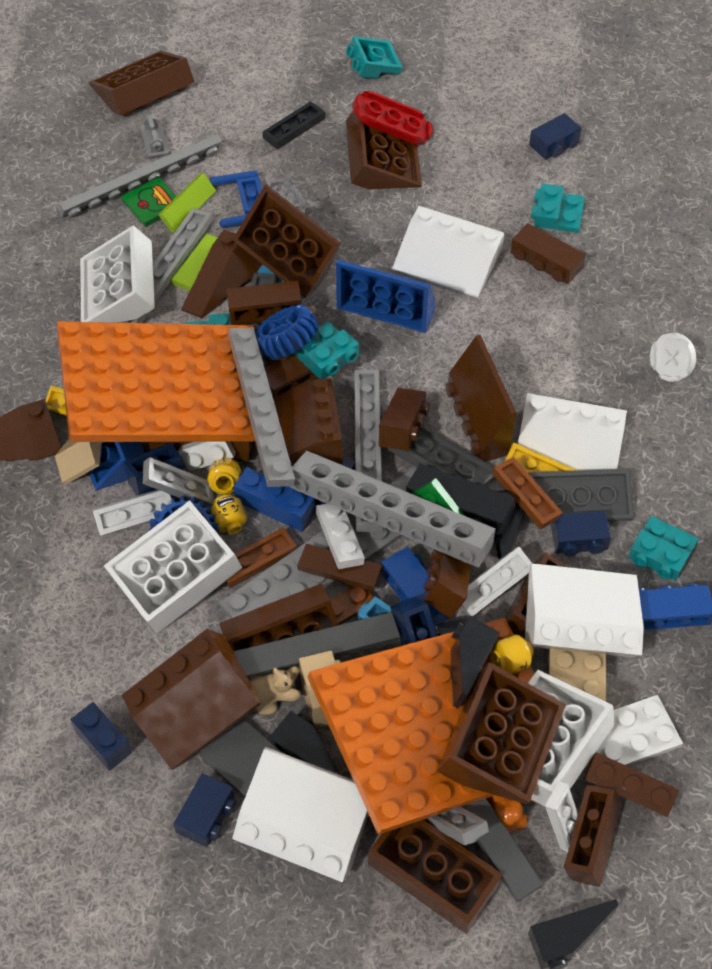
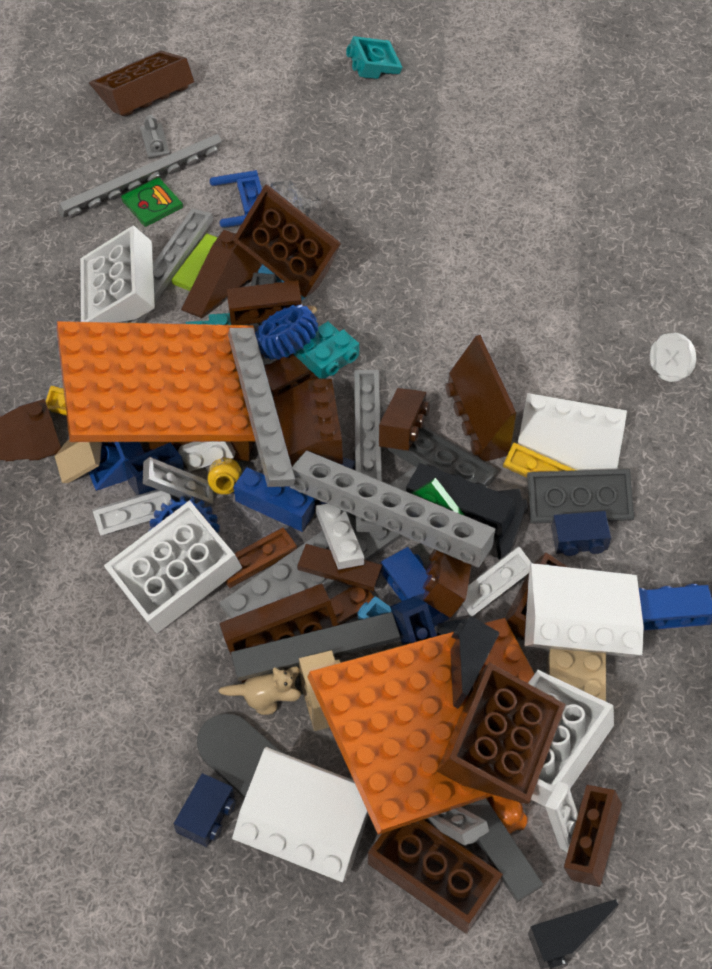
(101, 736): dark blue brick -> none
(191, 698): reddish brown slope -> none
(192, 196): lime tile -> none
(229, 514): yellow head -> none
(293, 125): black plate -> none
(300, 740): black slope -> none
(380, 158): reddish brown slope -> none
(384, 296): blue slope -> none
(392, 117): red tile -> none
(449, 251): white slope -> none
(512, 654): yellow head -> none
(527, 493): dark orange plate -> none
(547, 253): reddish brown brick -> none
(555, 136): dark blue brick -> none
(557, 209): teal plate -> none
(631, 784): reddish brown brick -> none
(640, 733): white plate -> none
(662, 548): teal plate -> none

